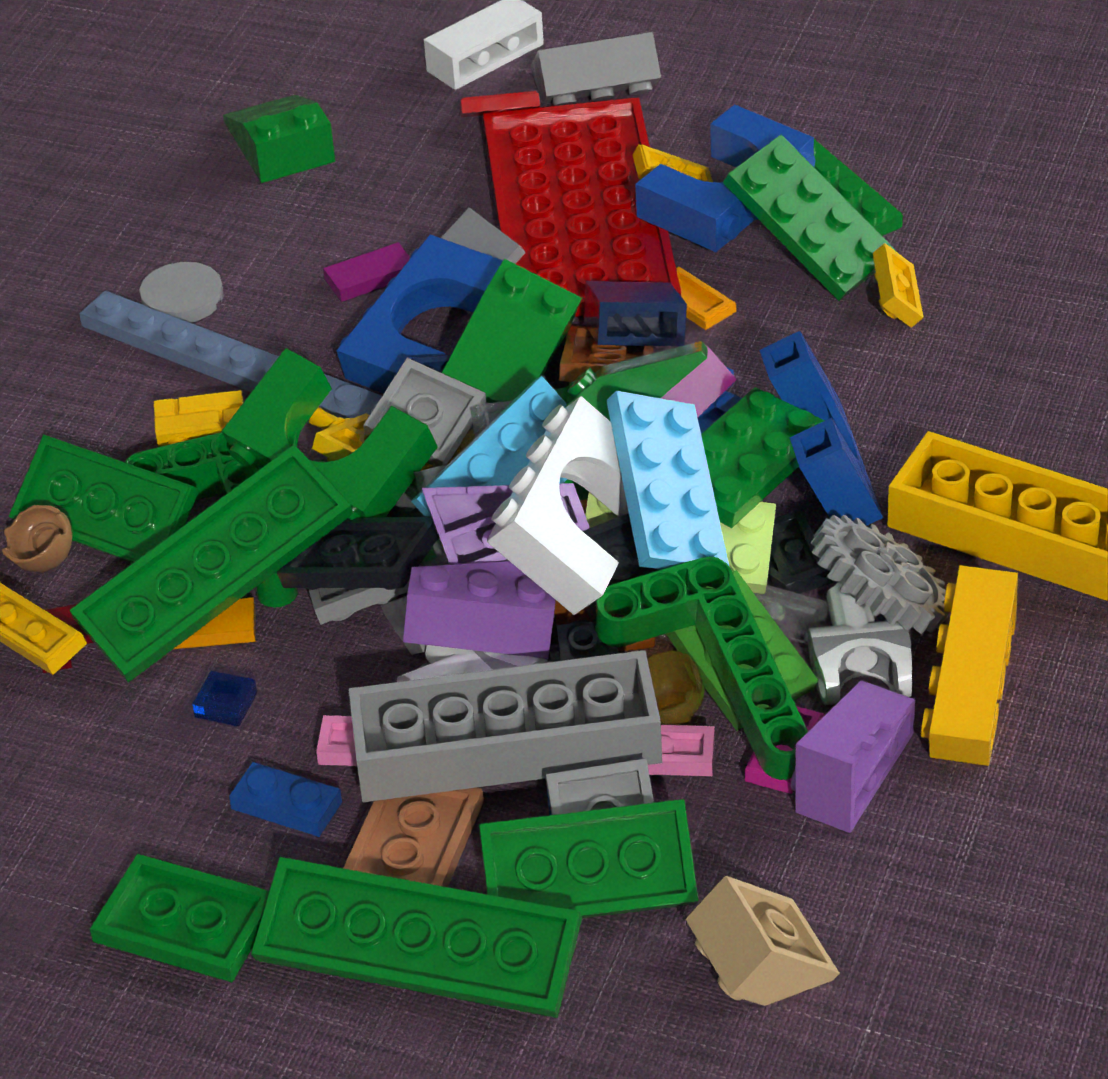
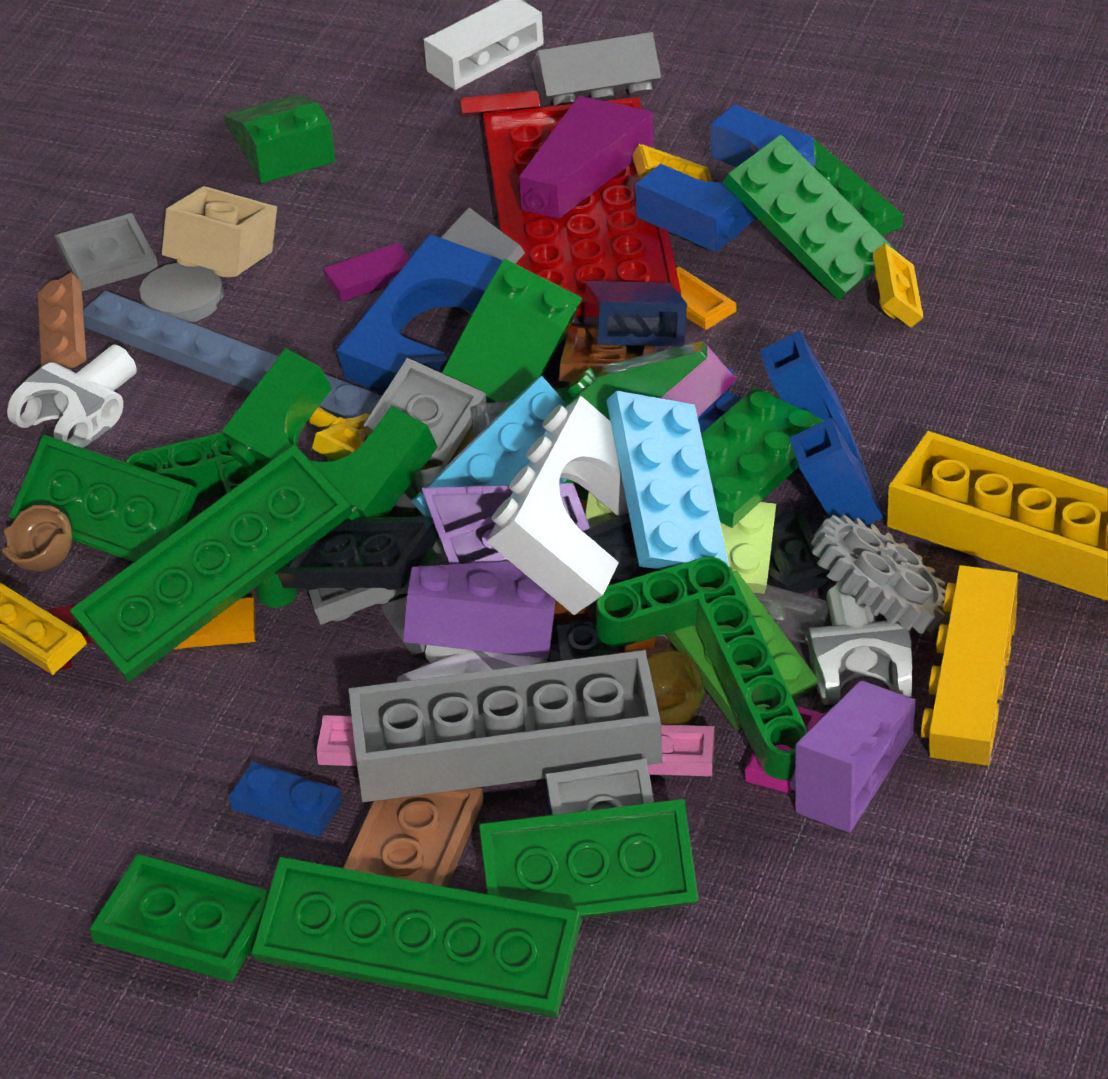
(62, 322): none -> nougat plate
(76, 399): none -> white connector
(106, 251): none -> light grey tile
(194, 416): yellow brick -> none
(218, 231): none -> tan brick
(224, 698): clear blue plate -> none
(583, 154): none -> magenta slope
(758, 943): tan slope -> none

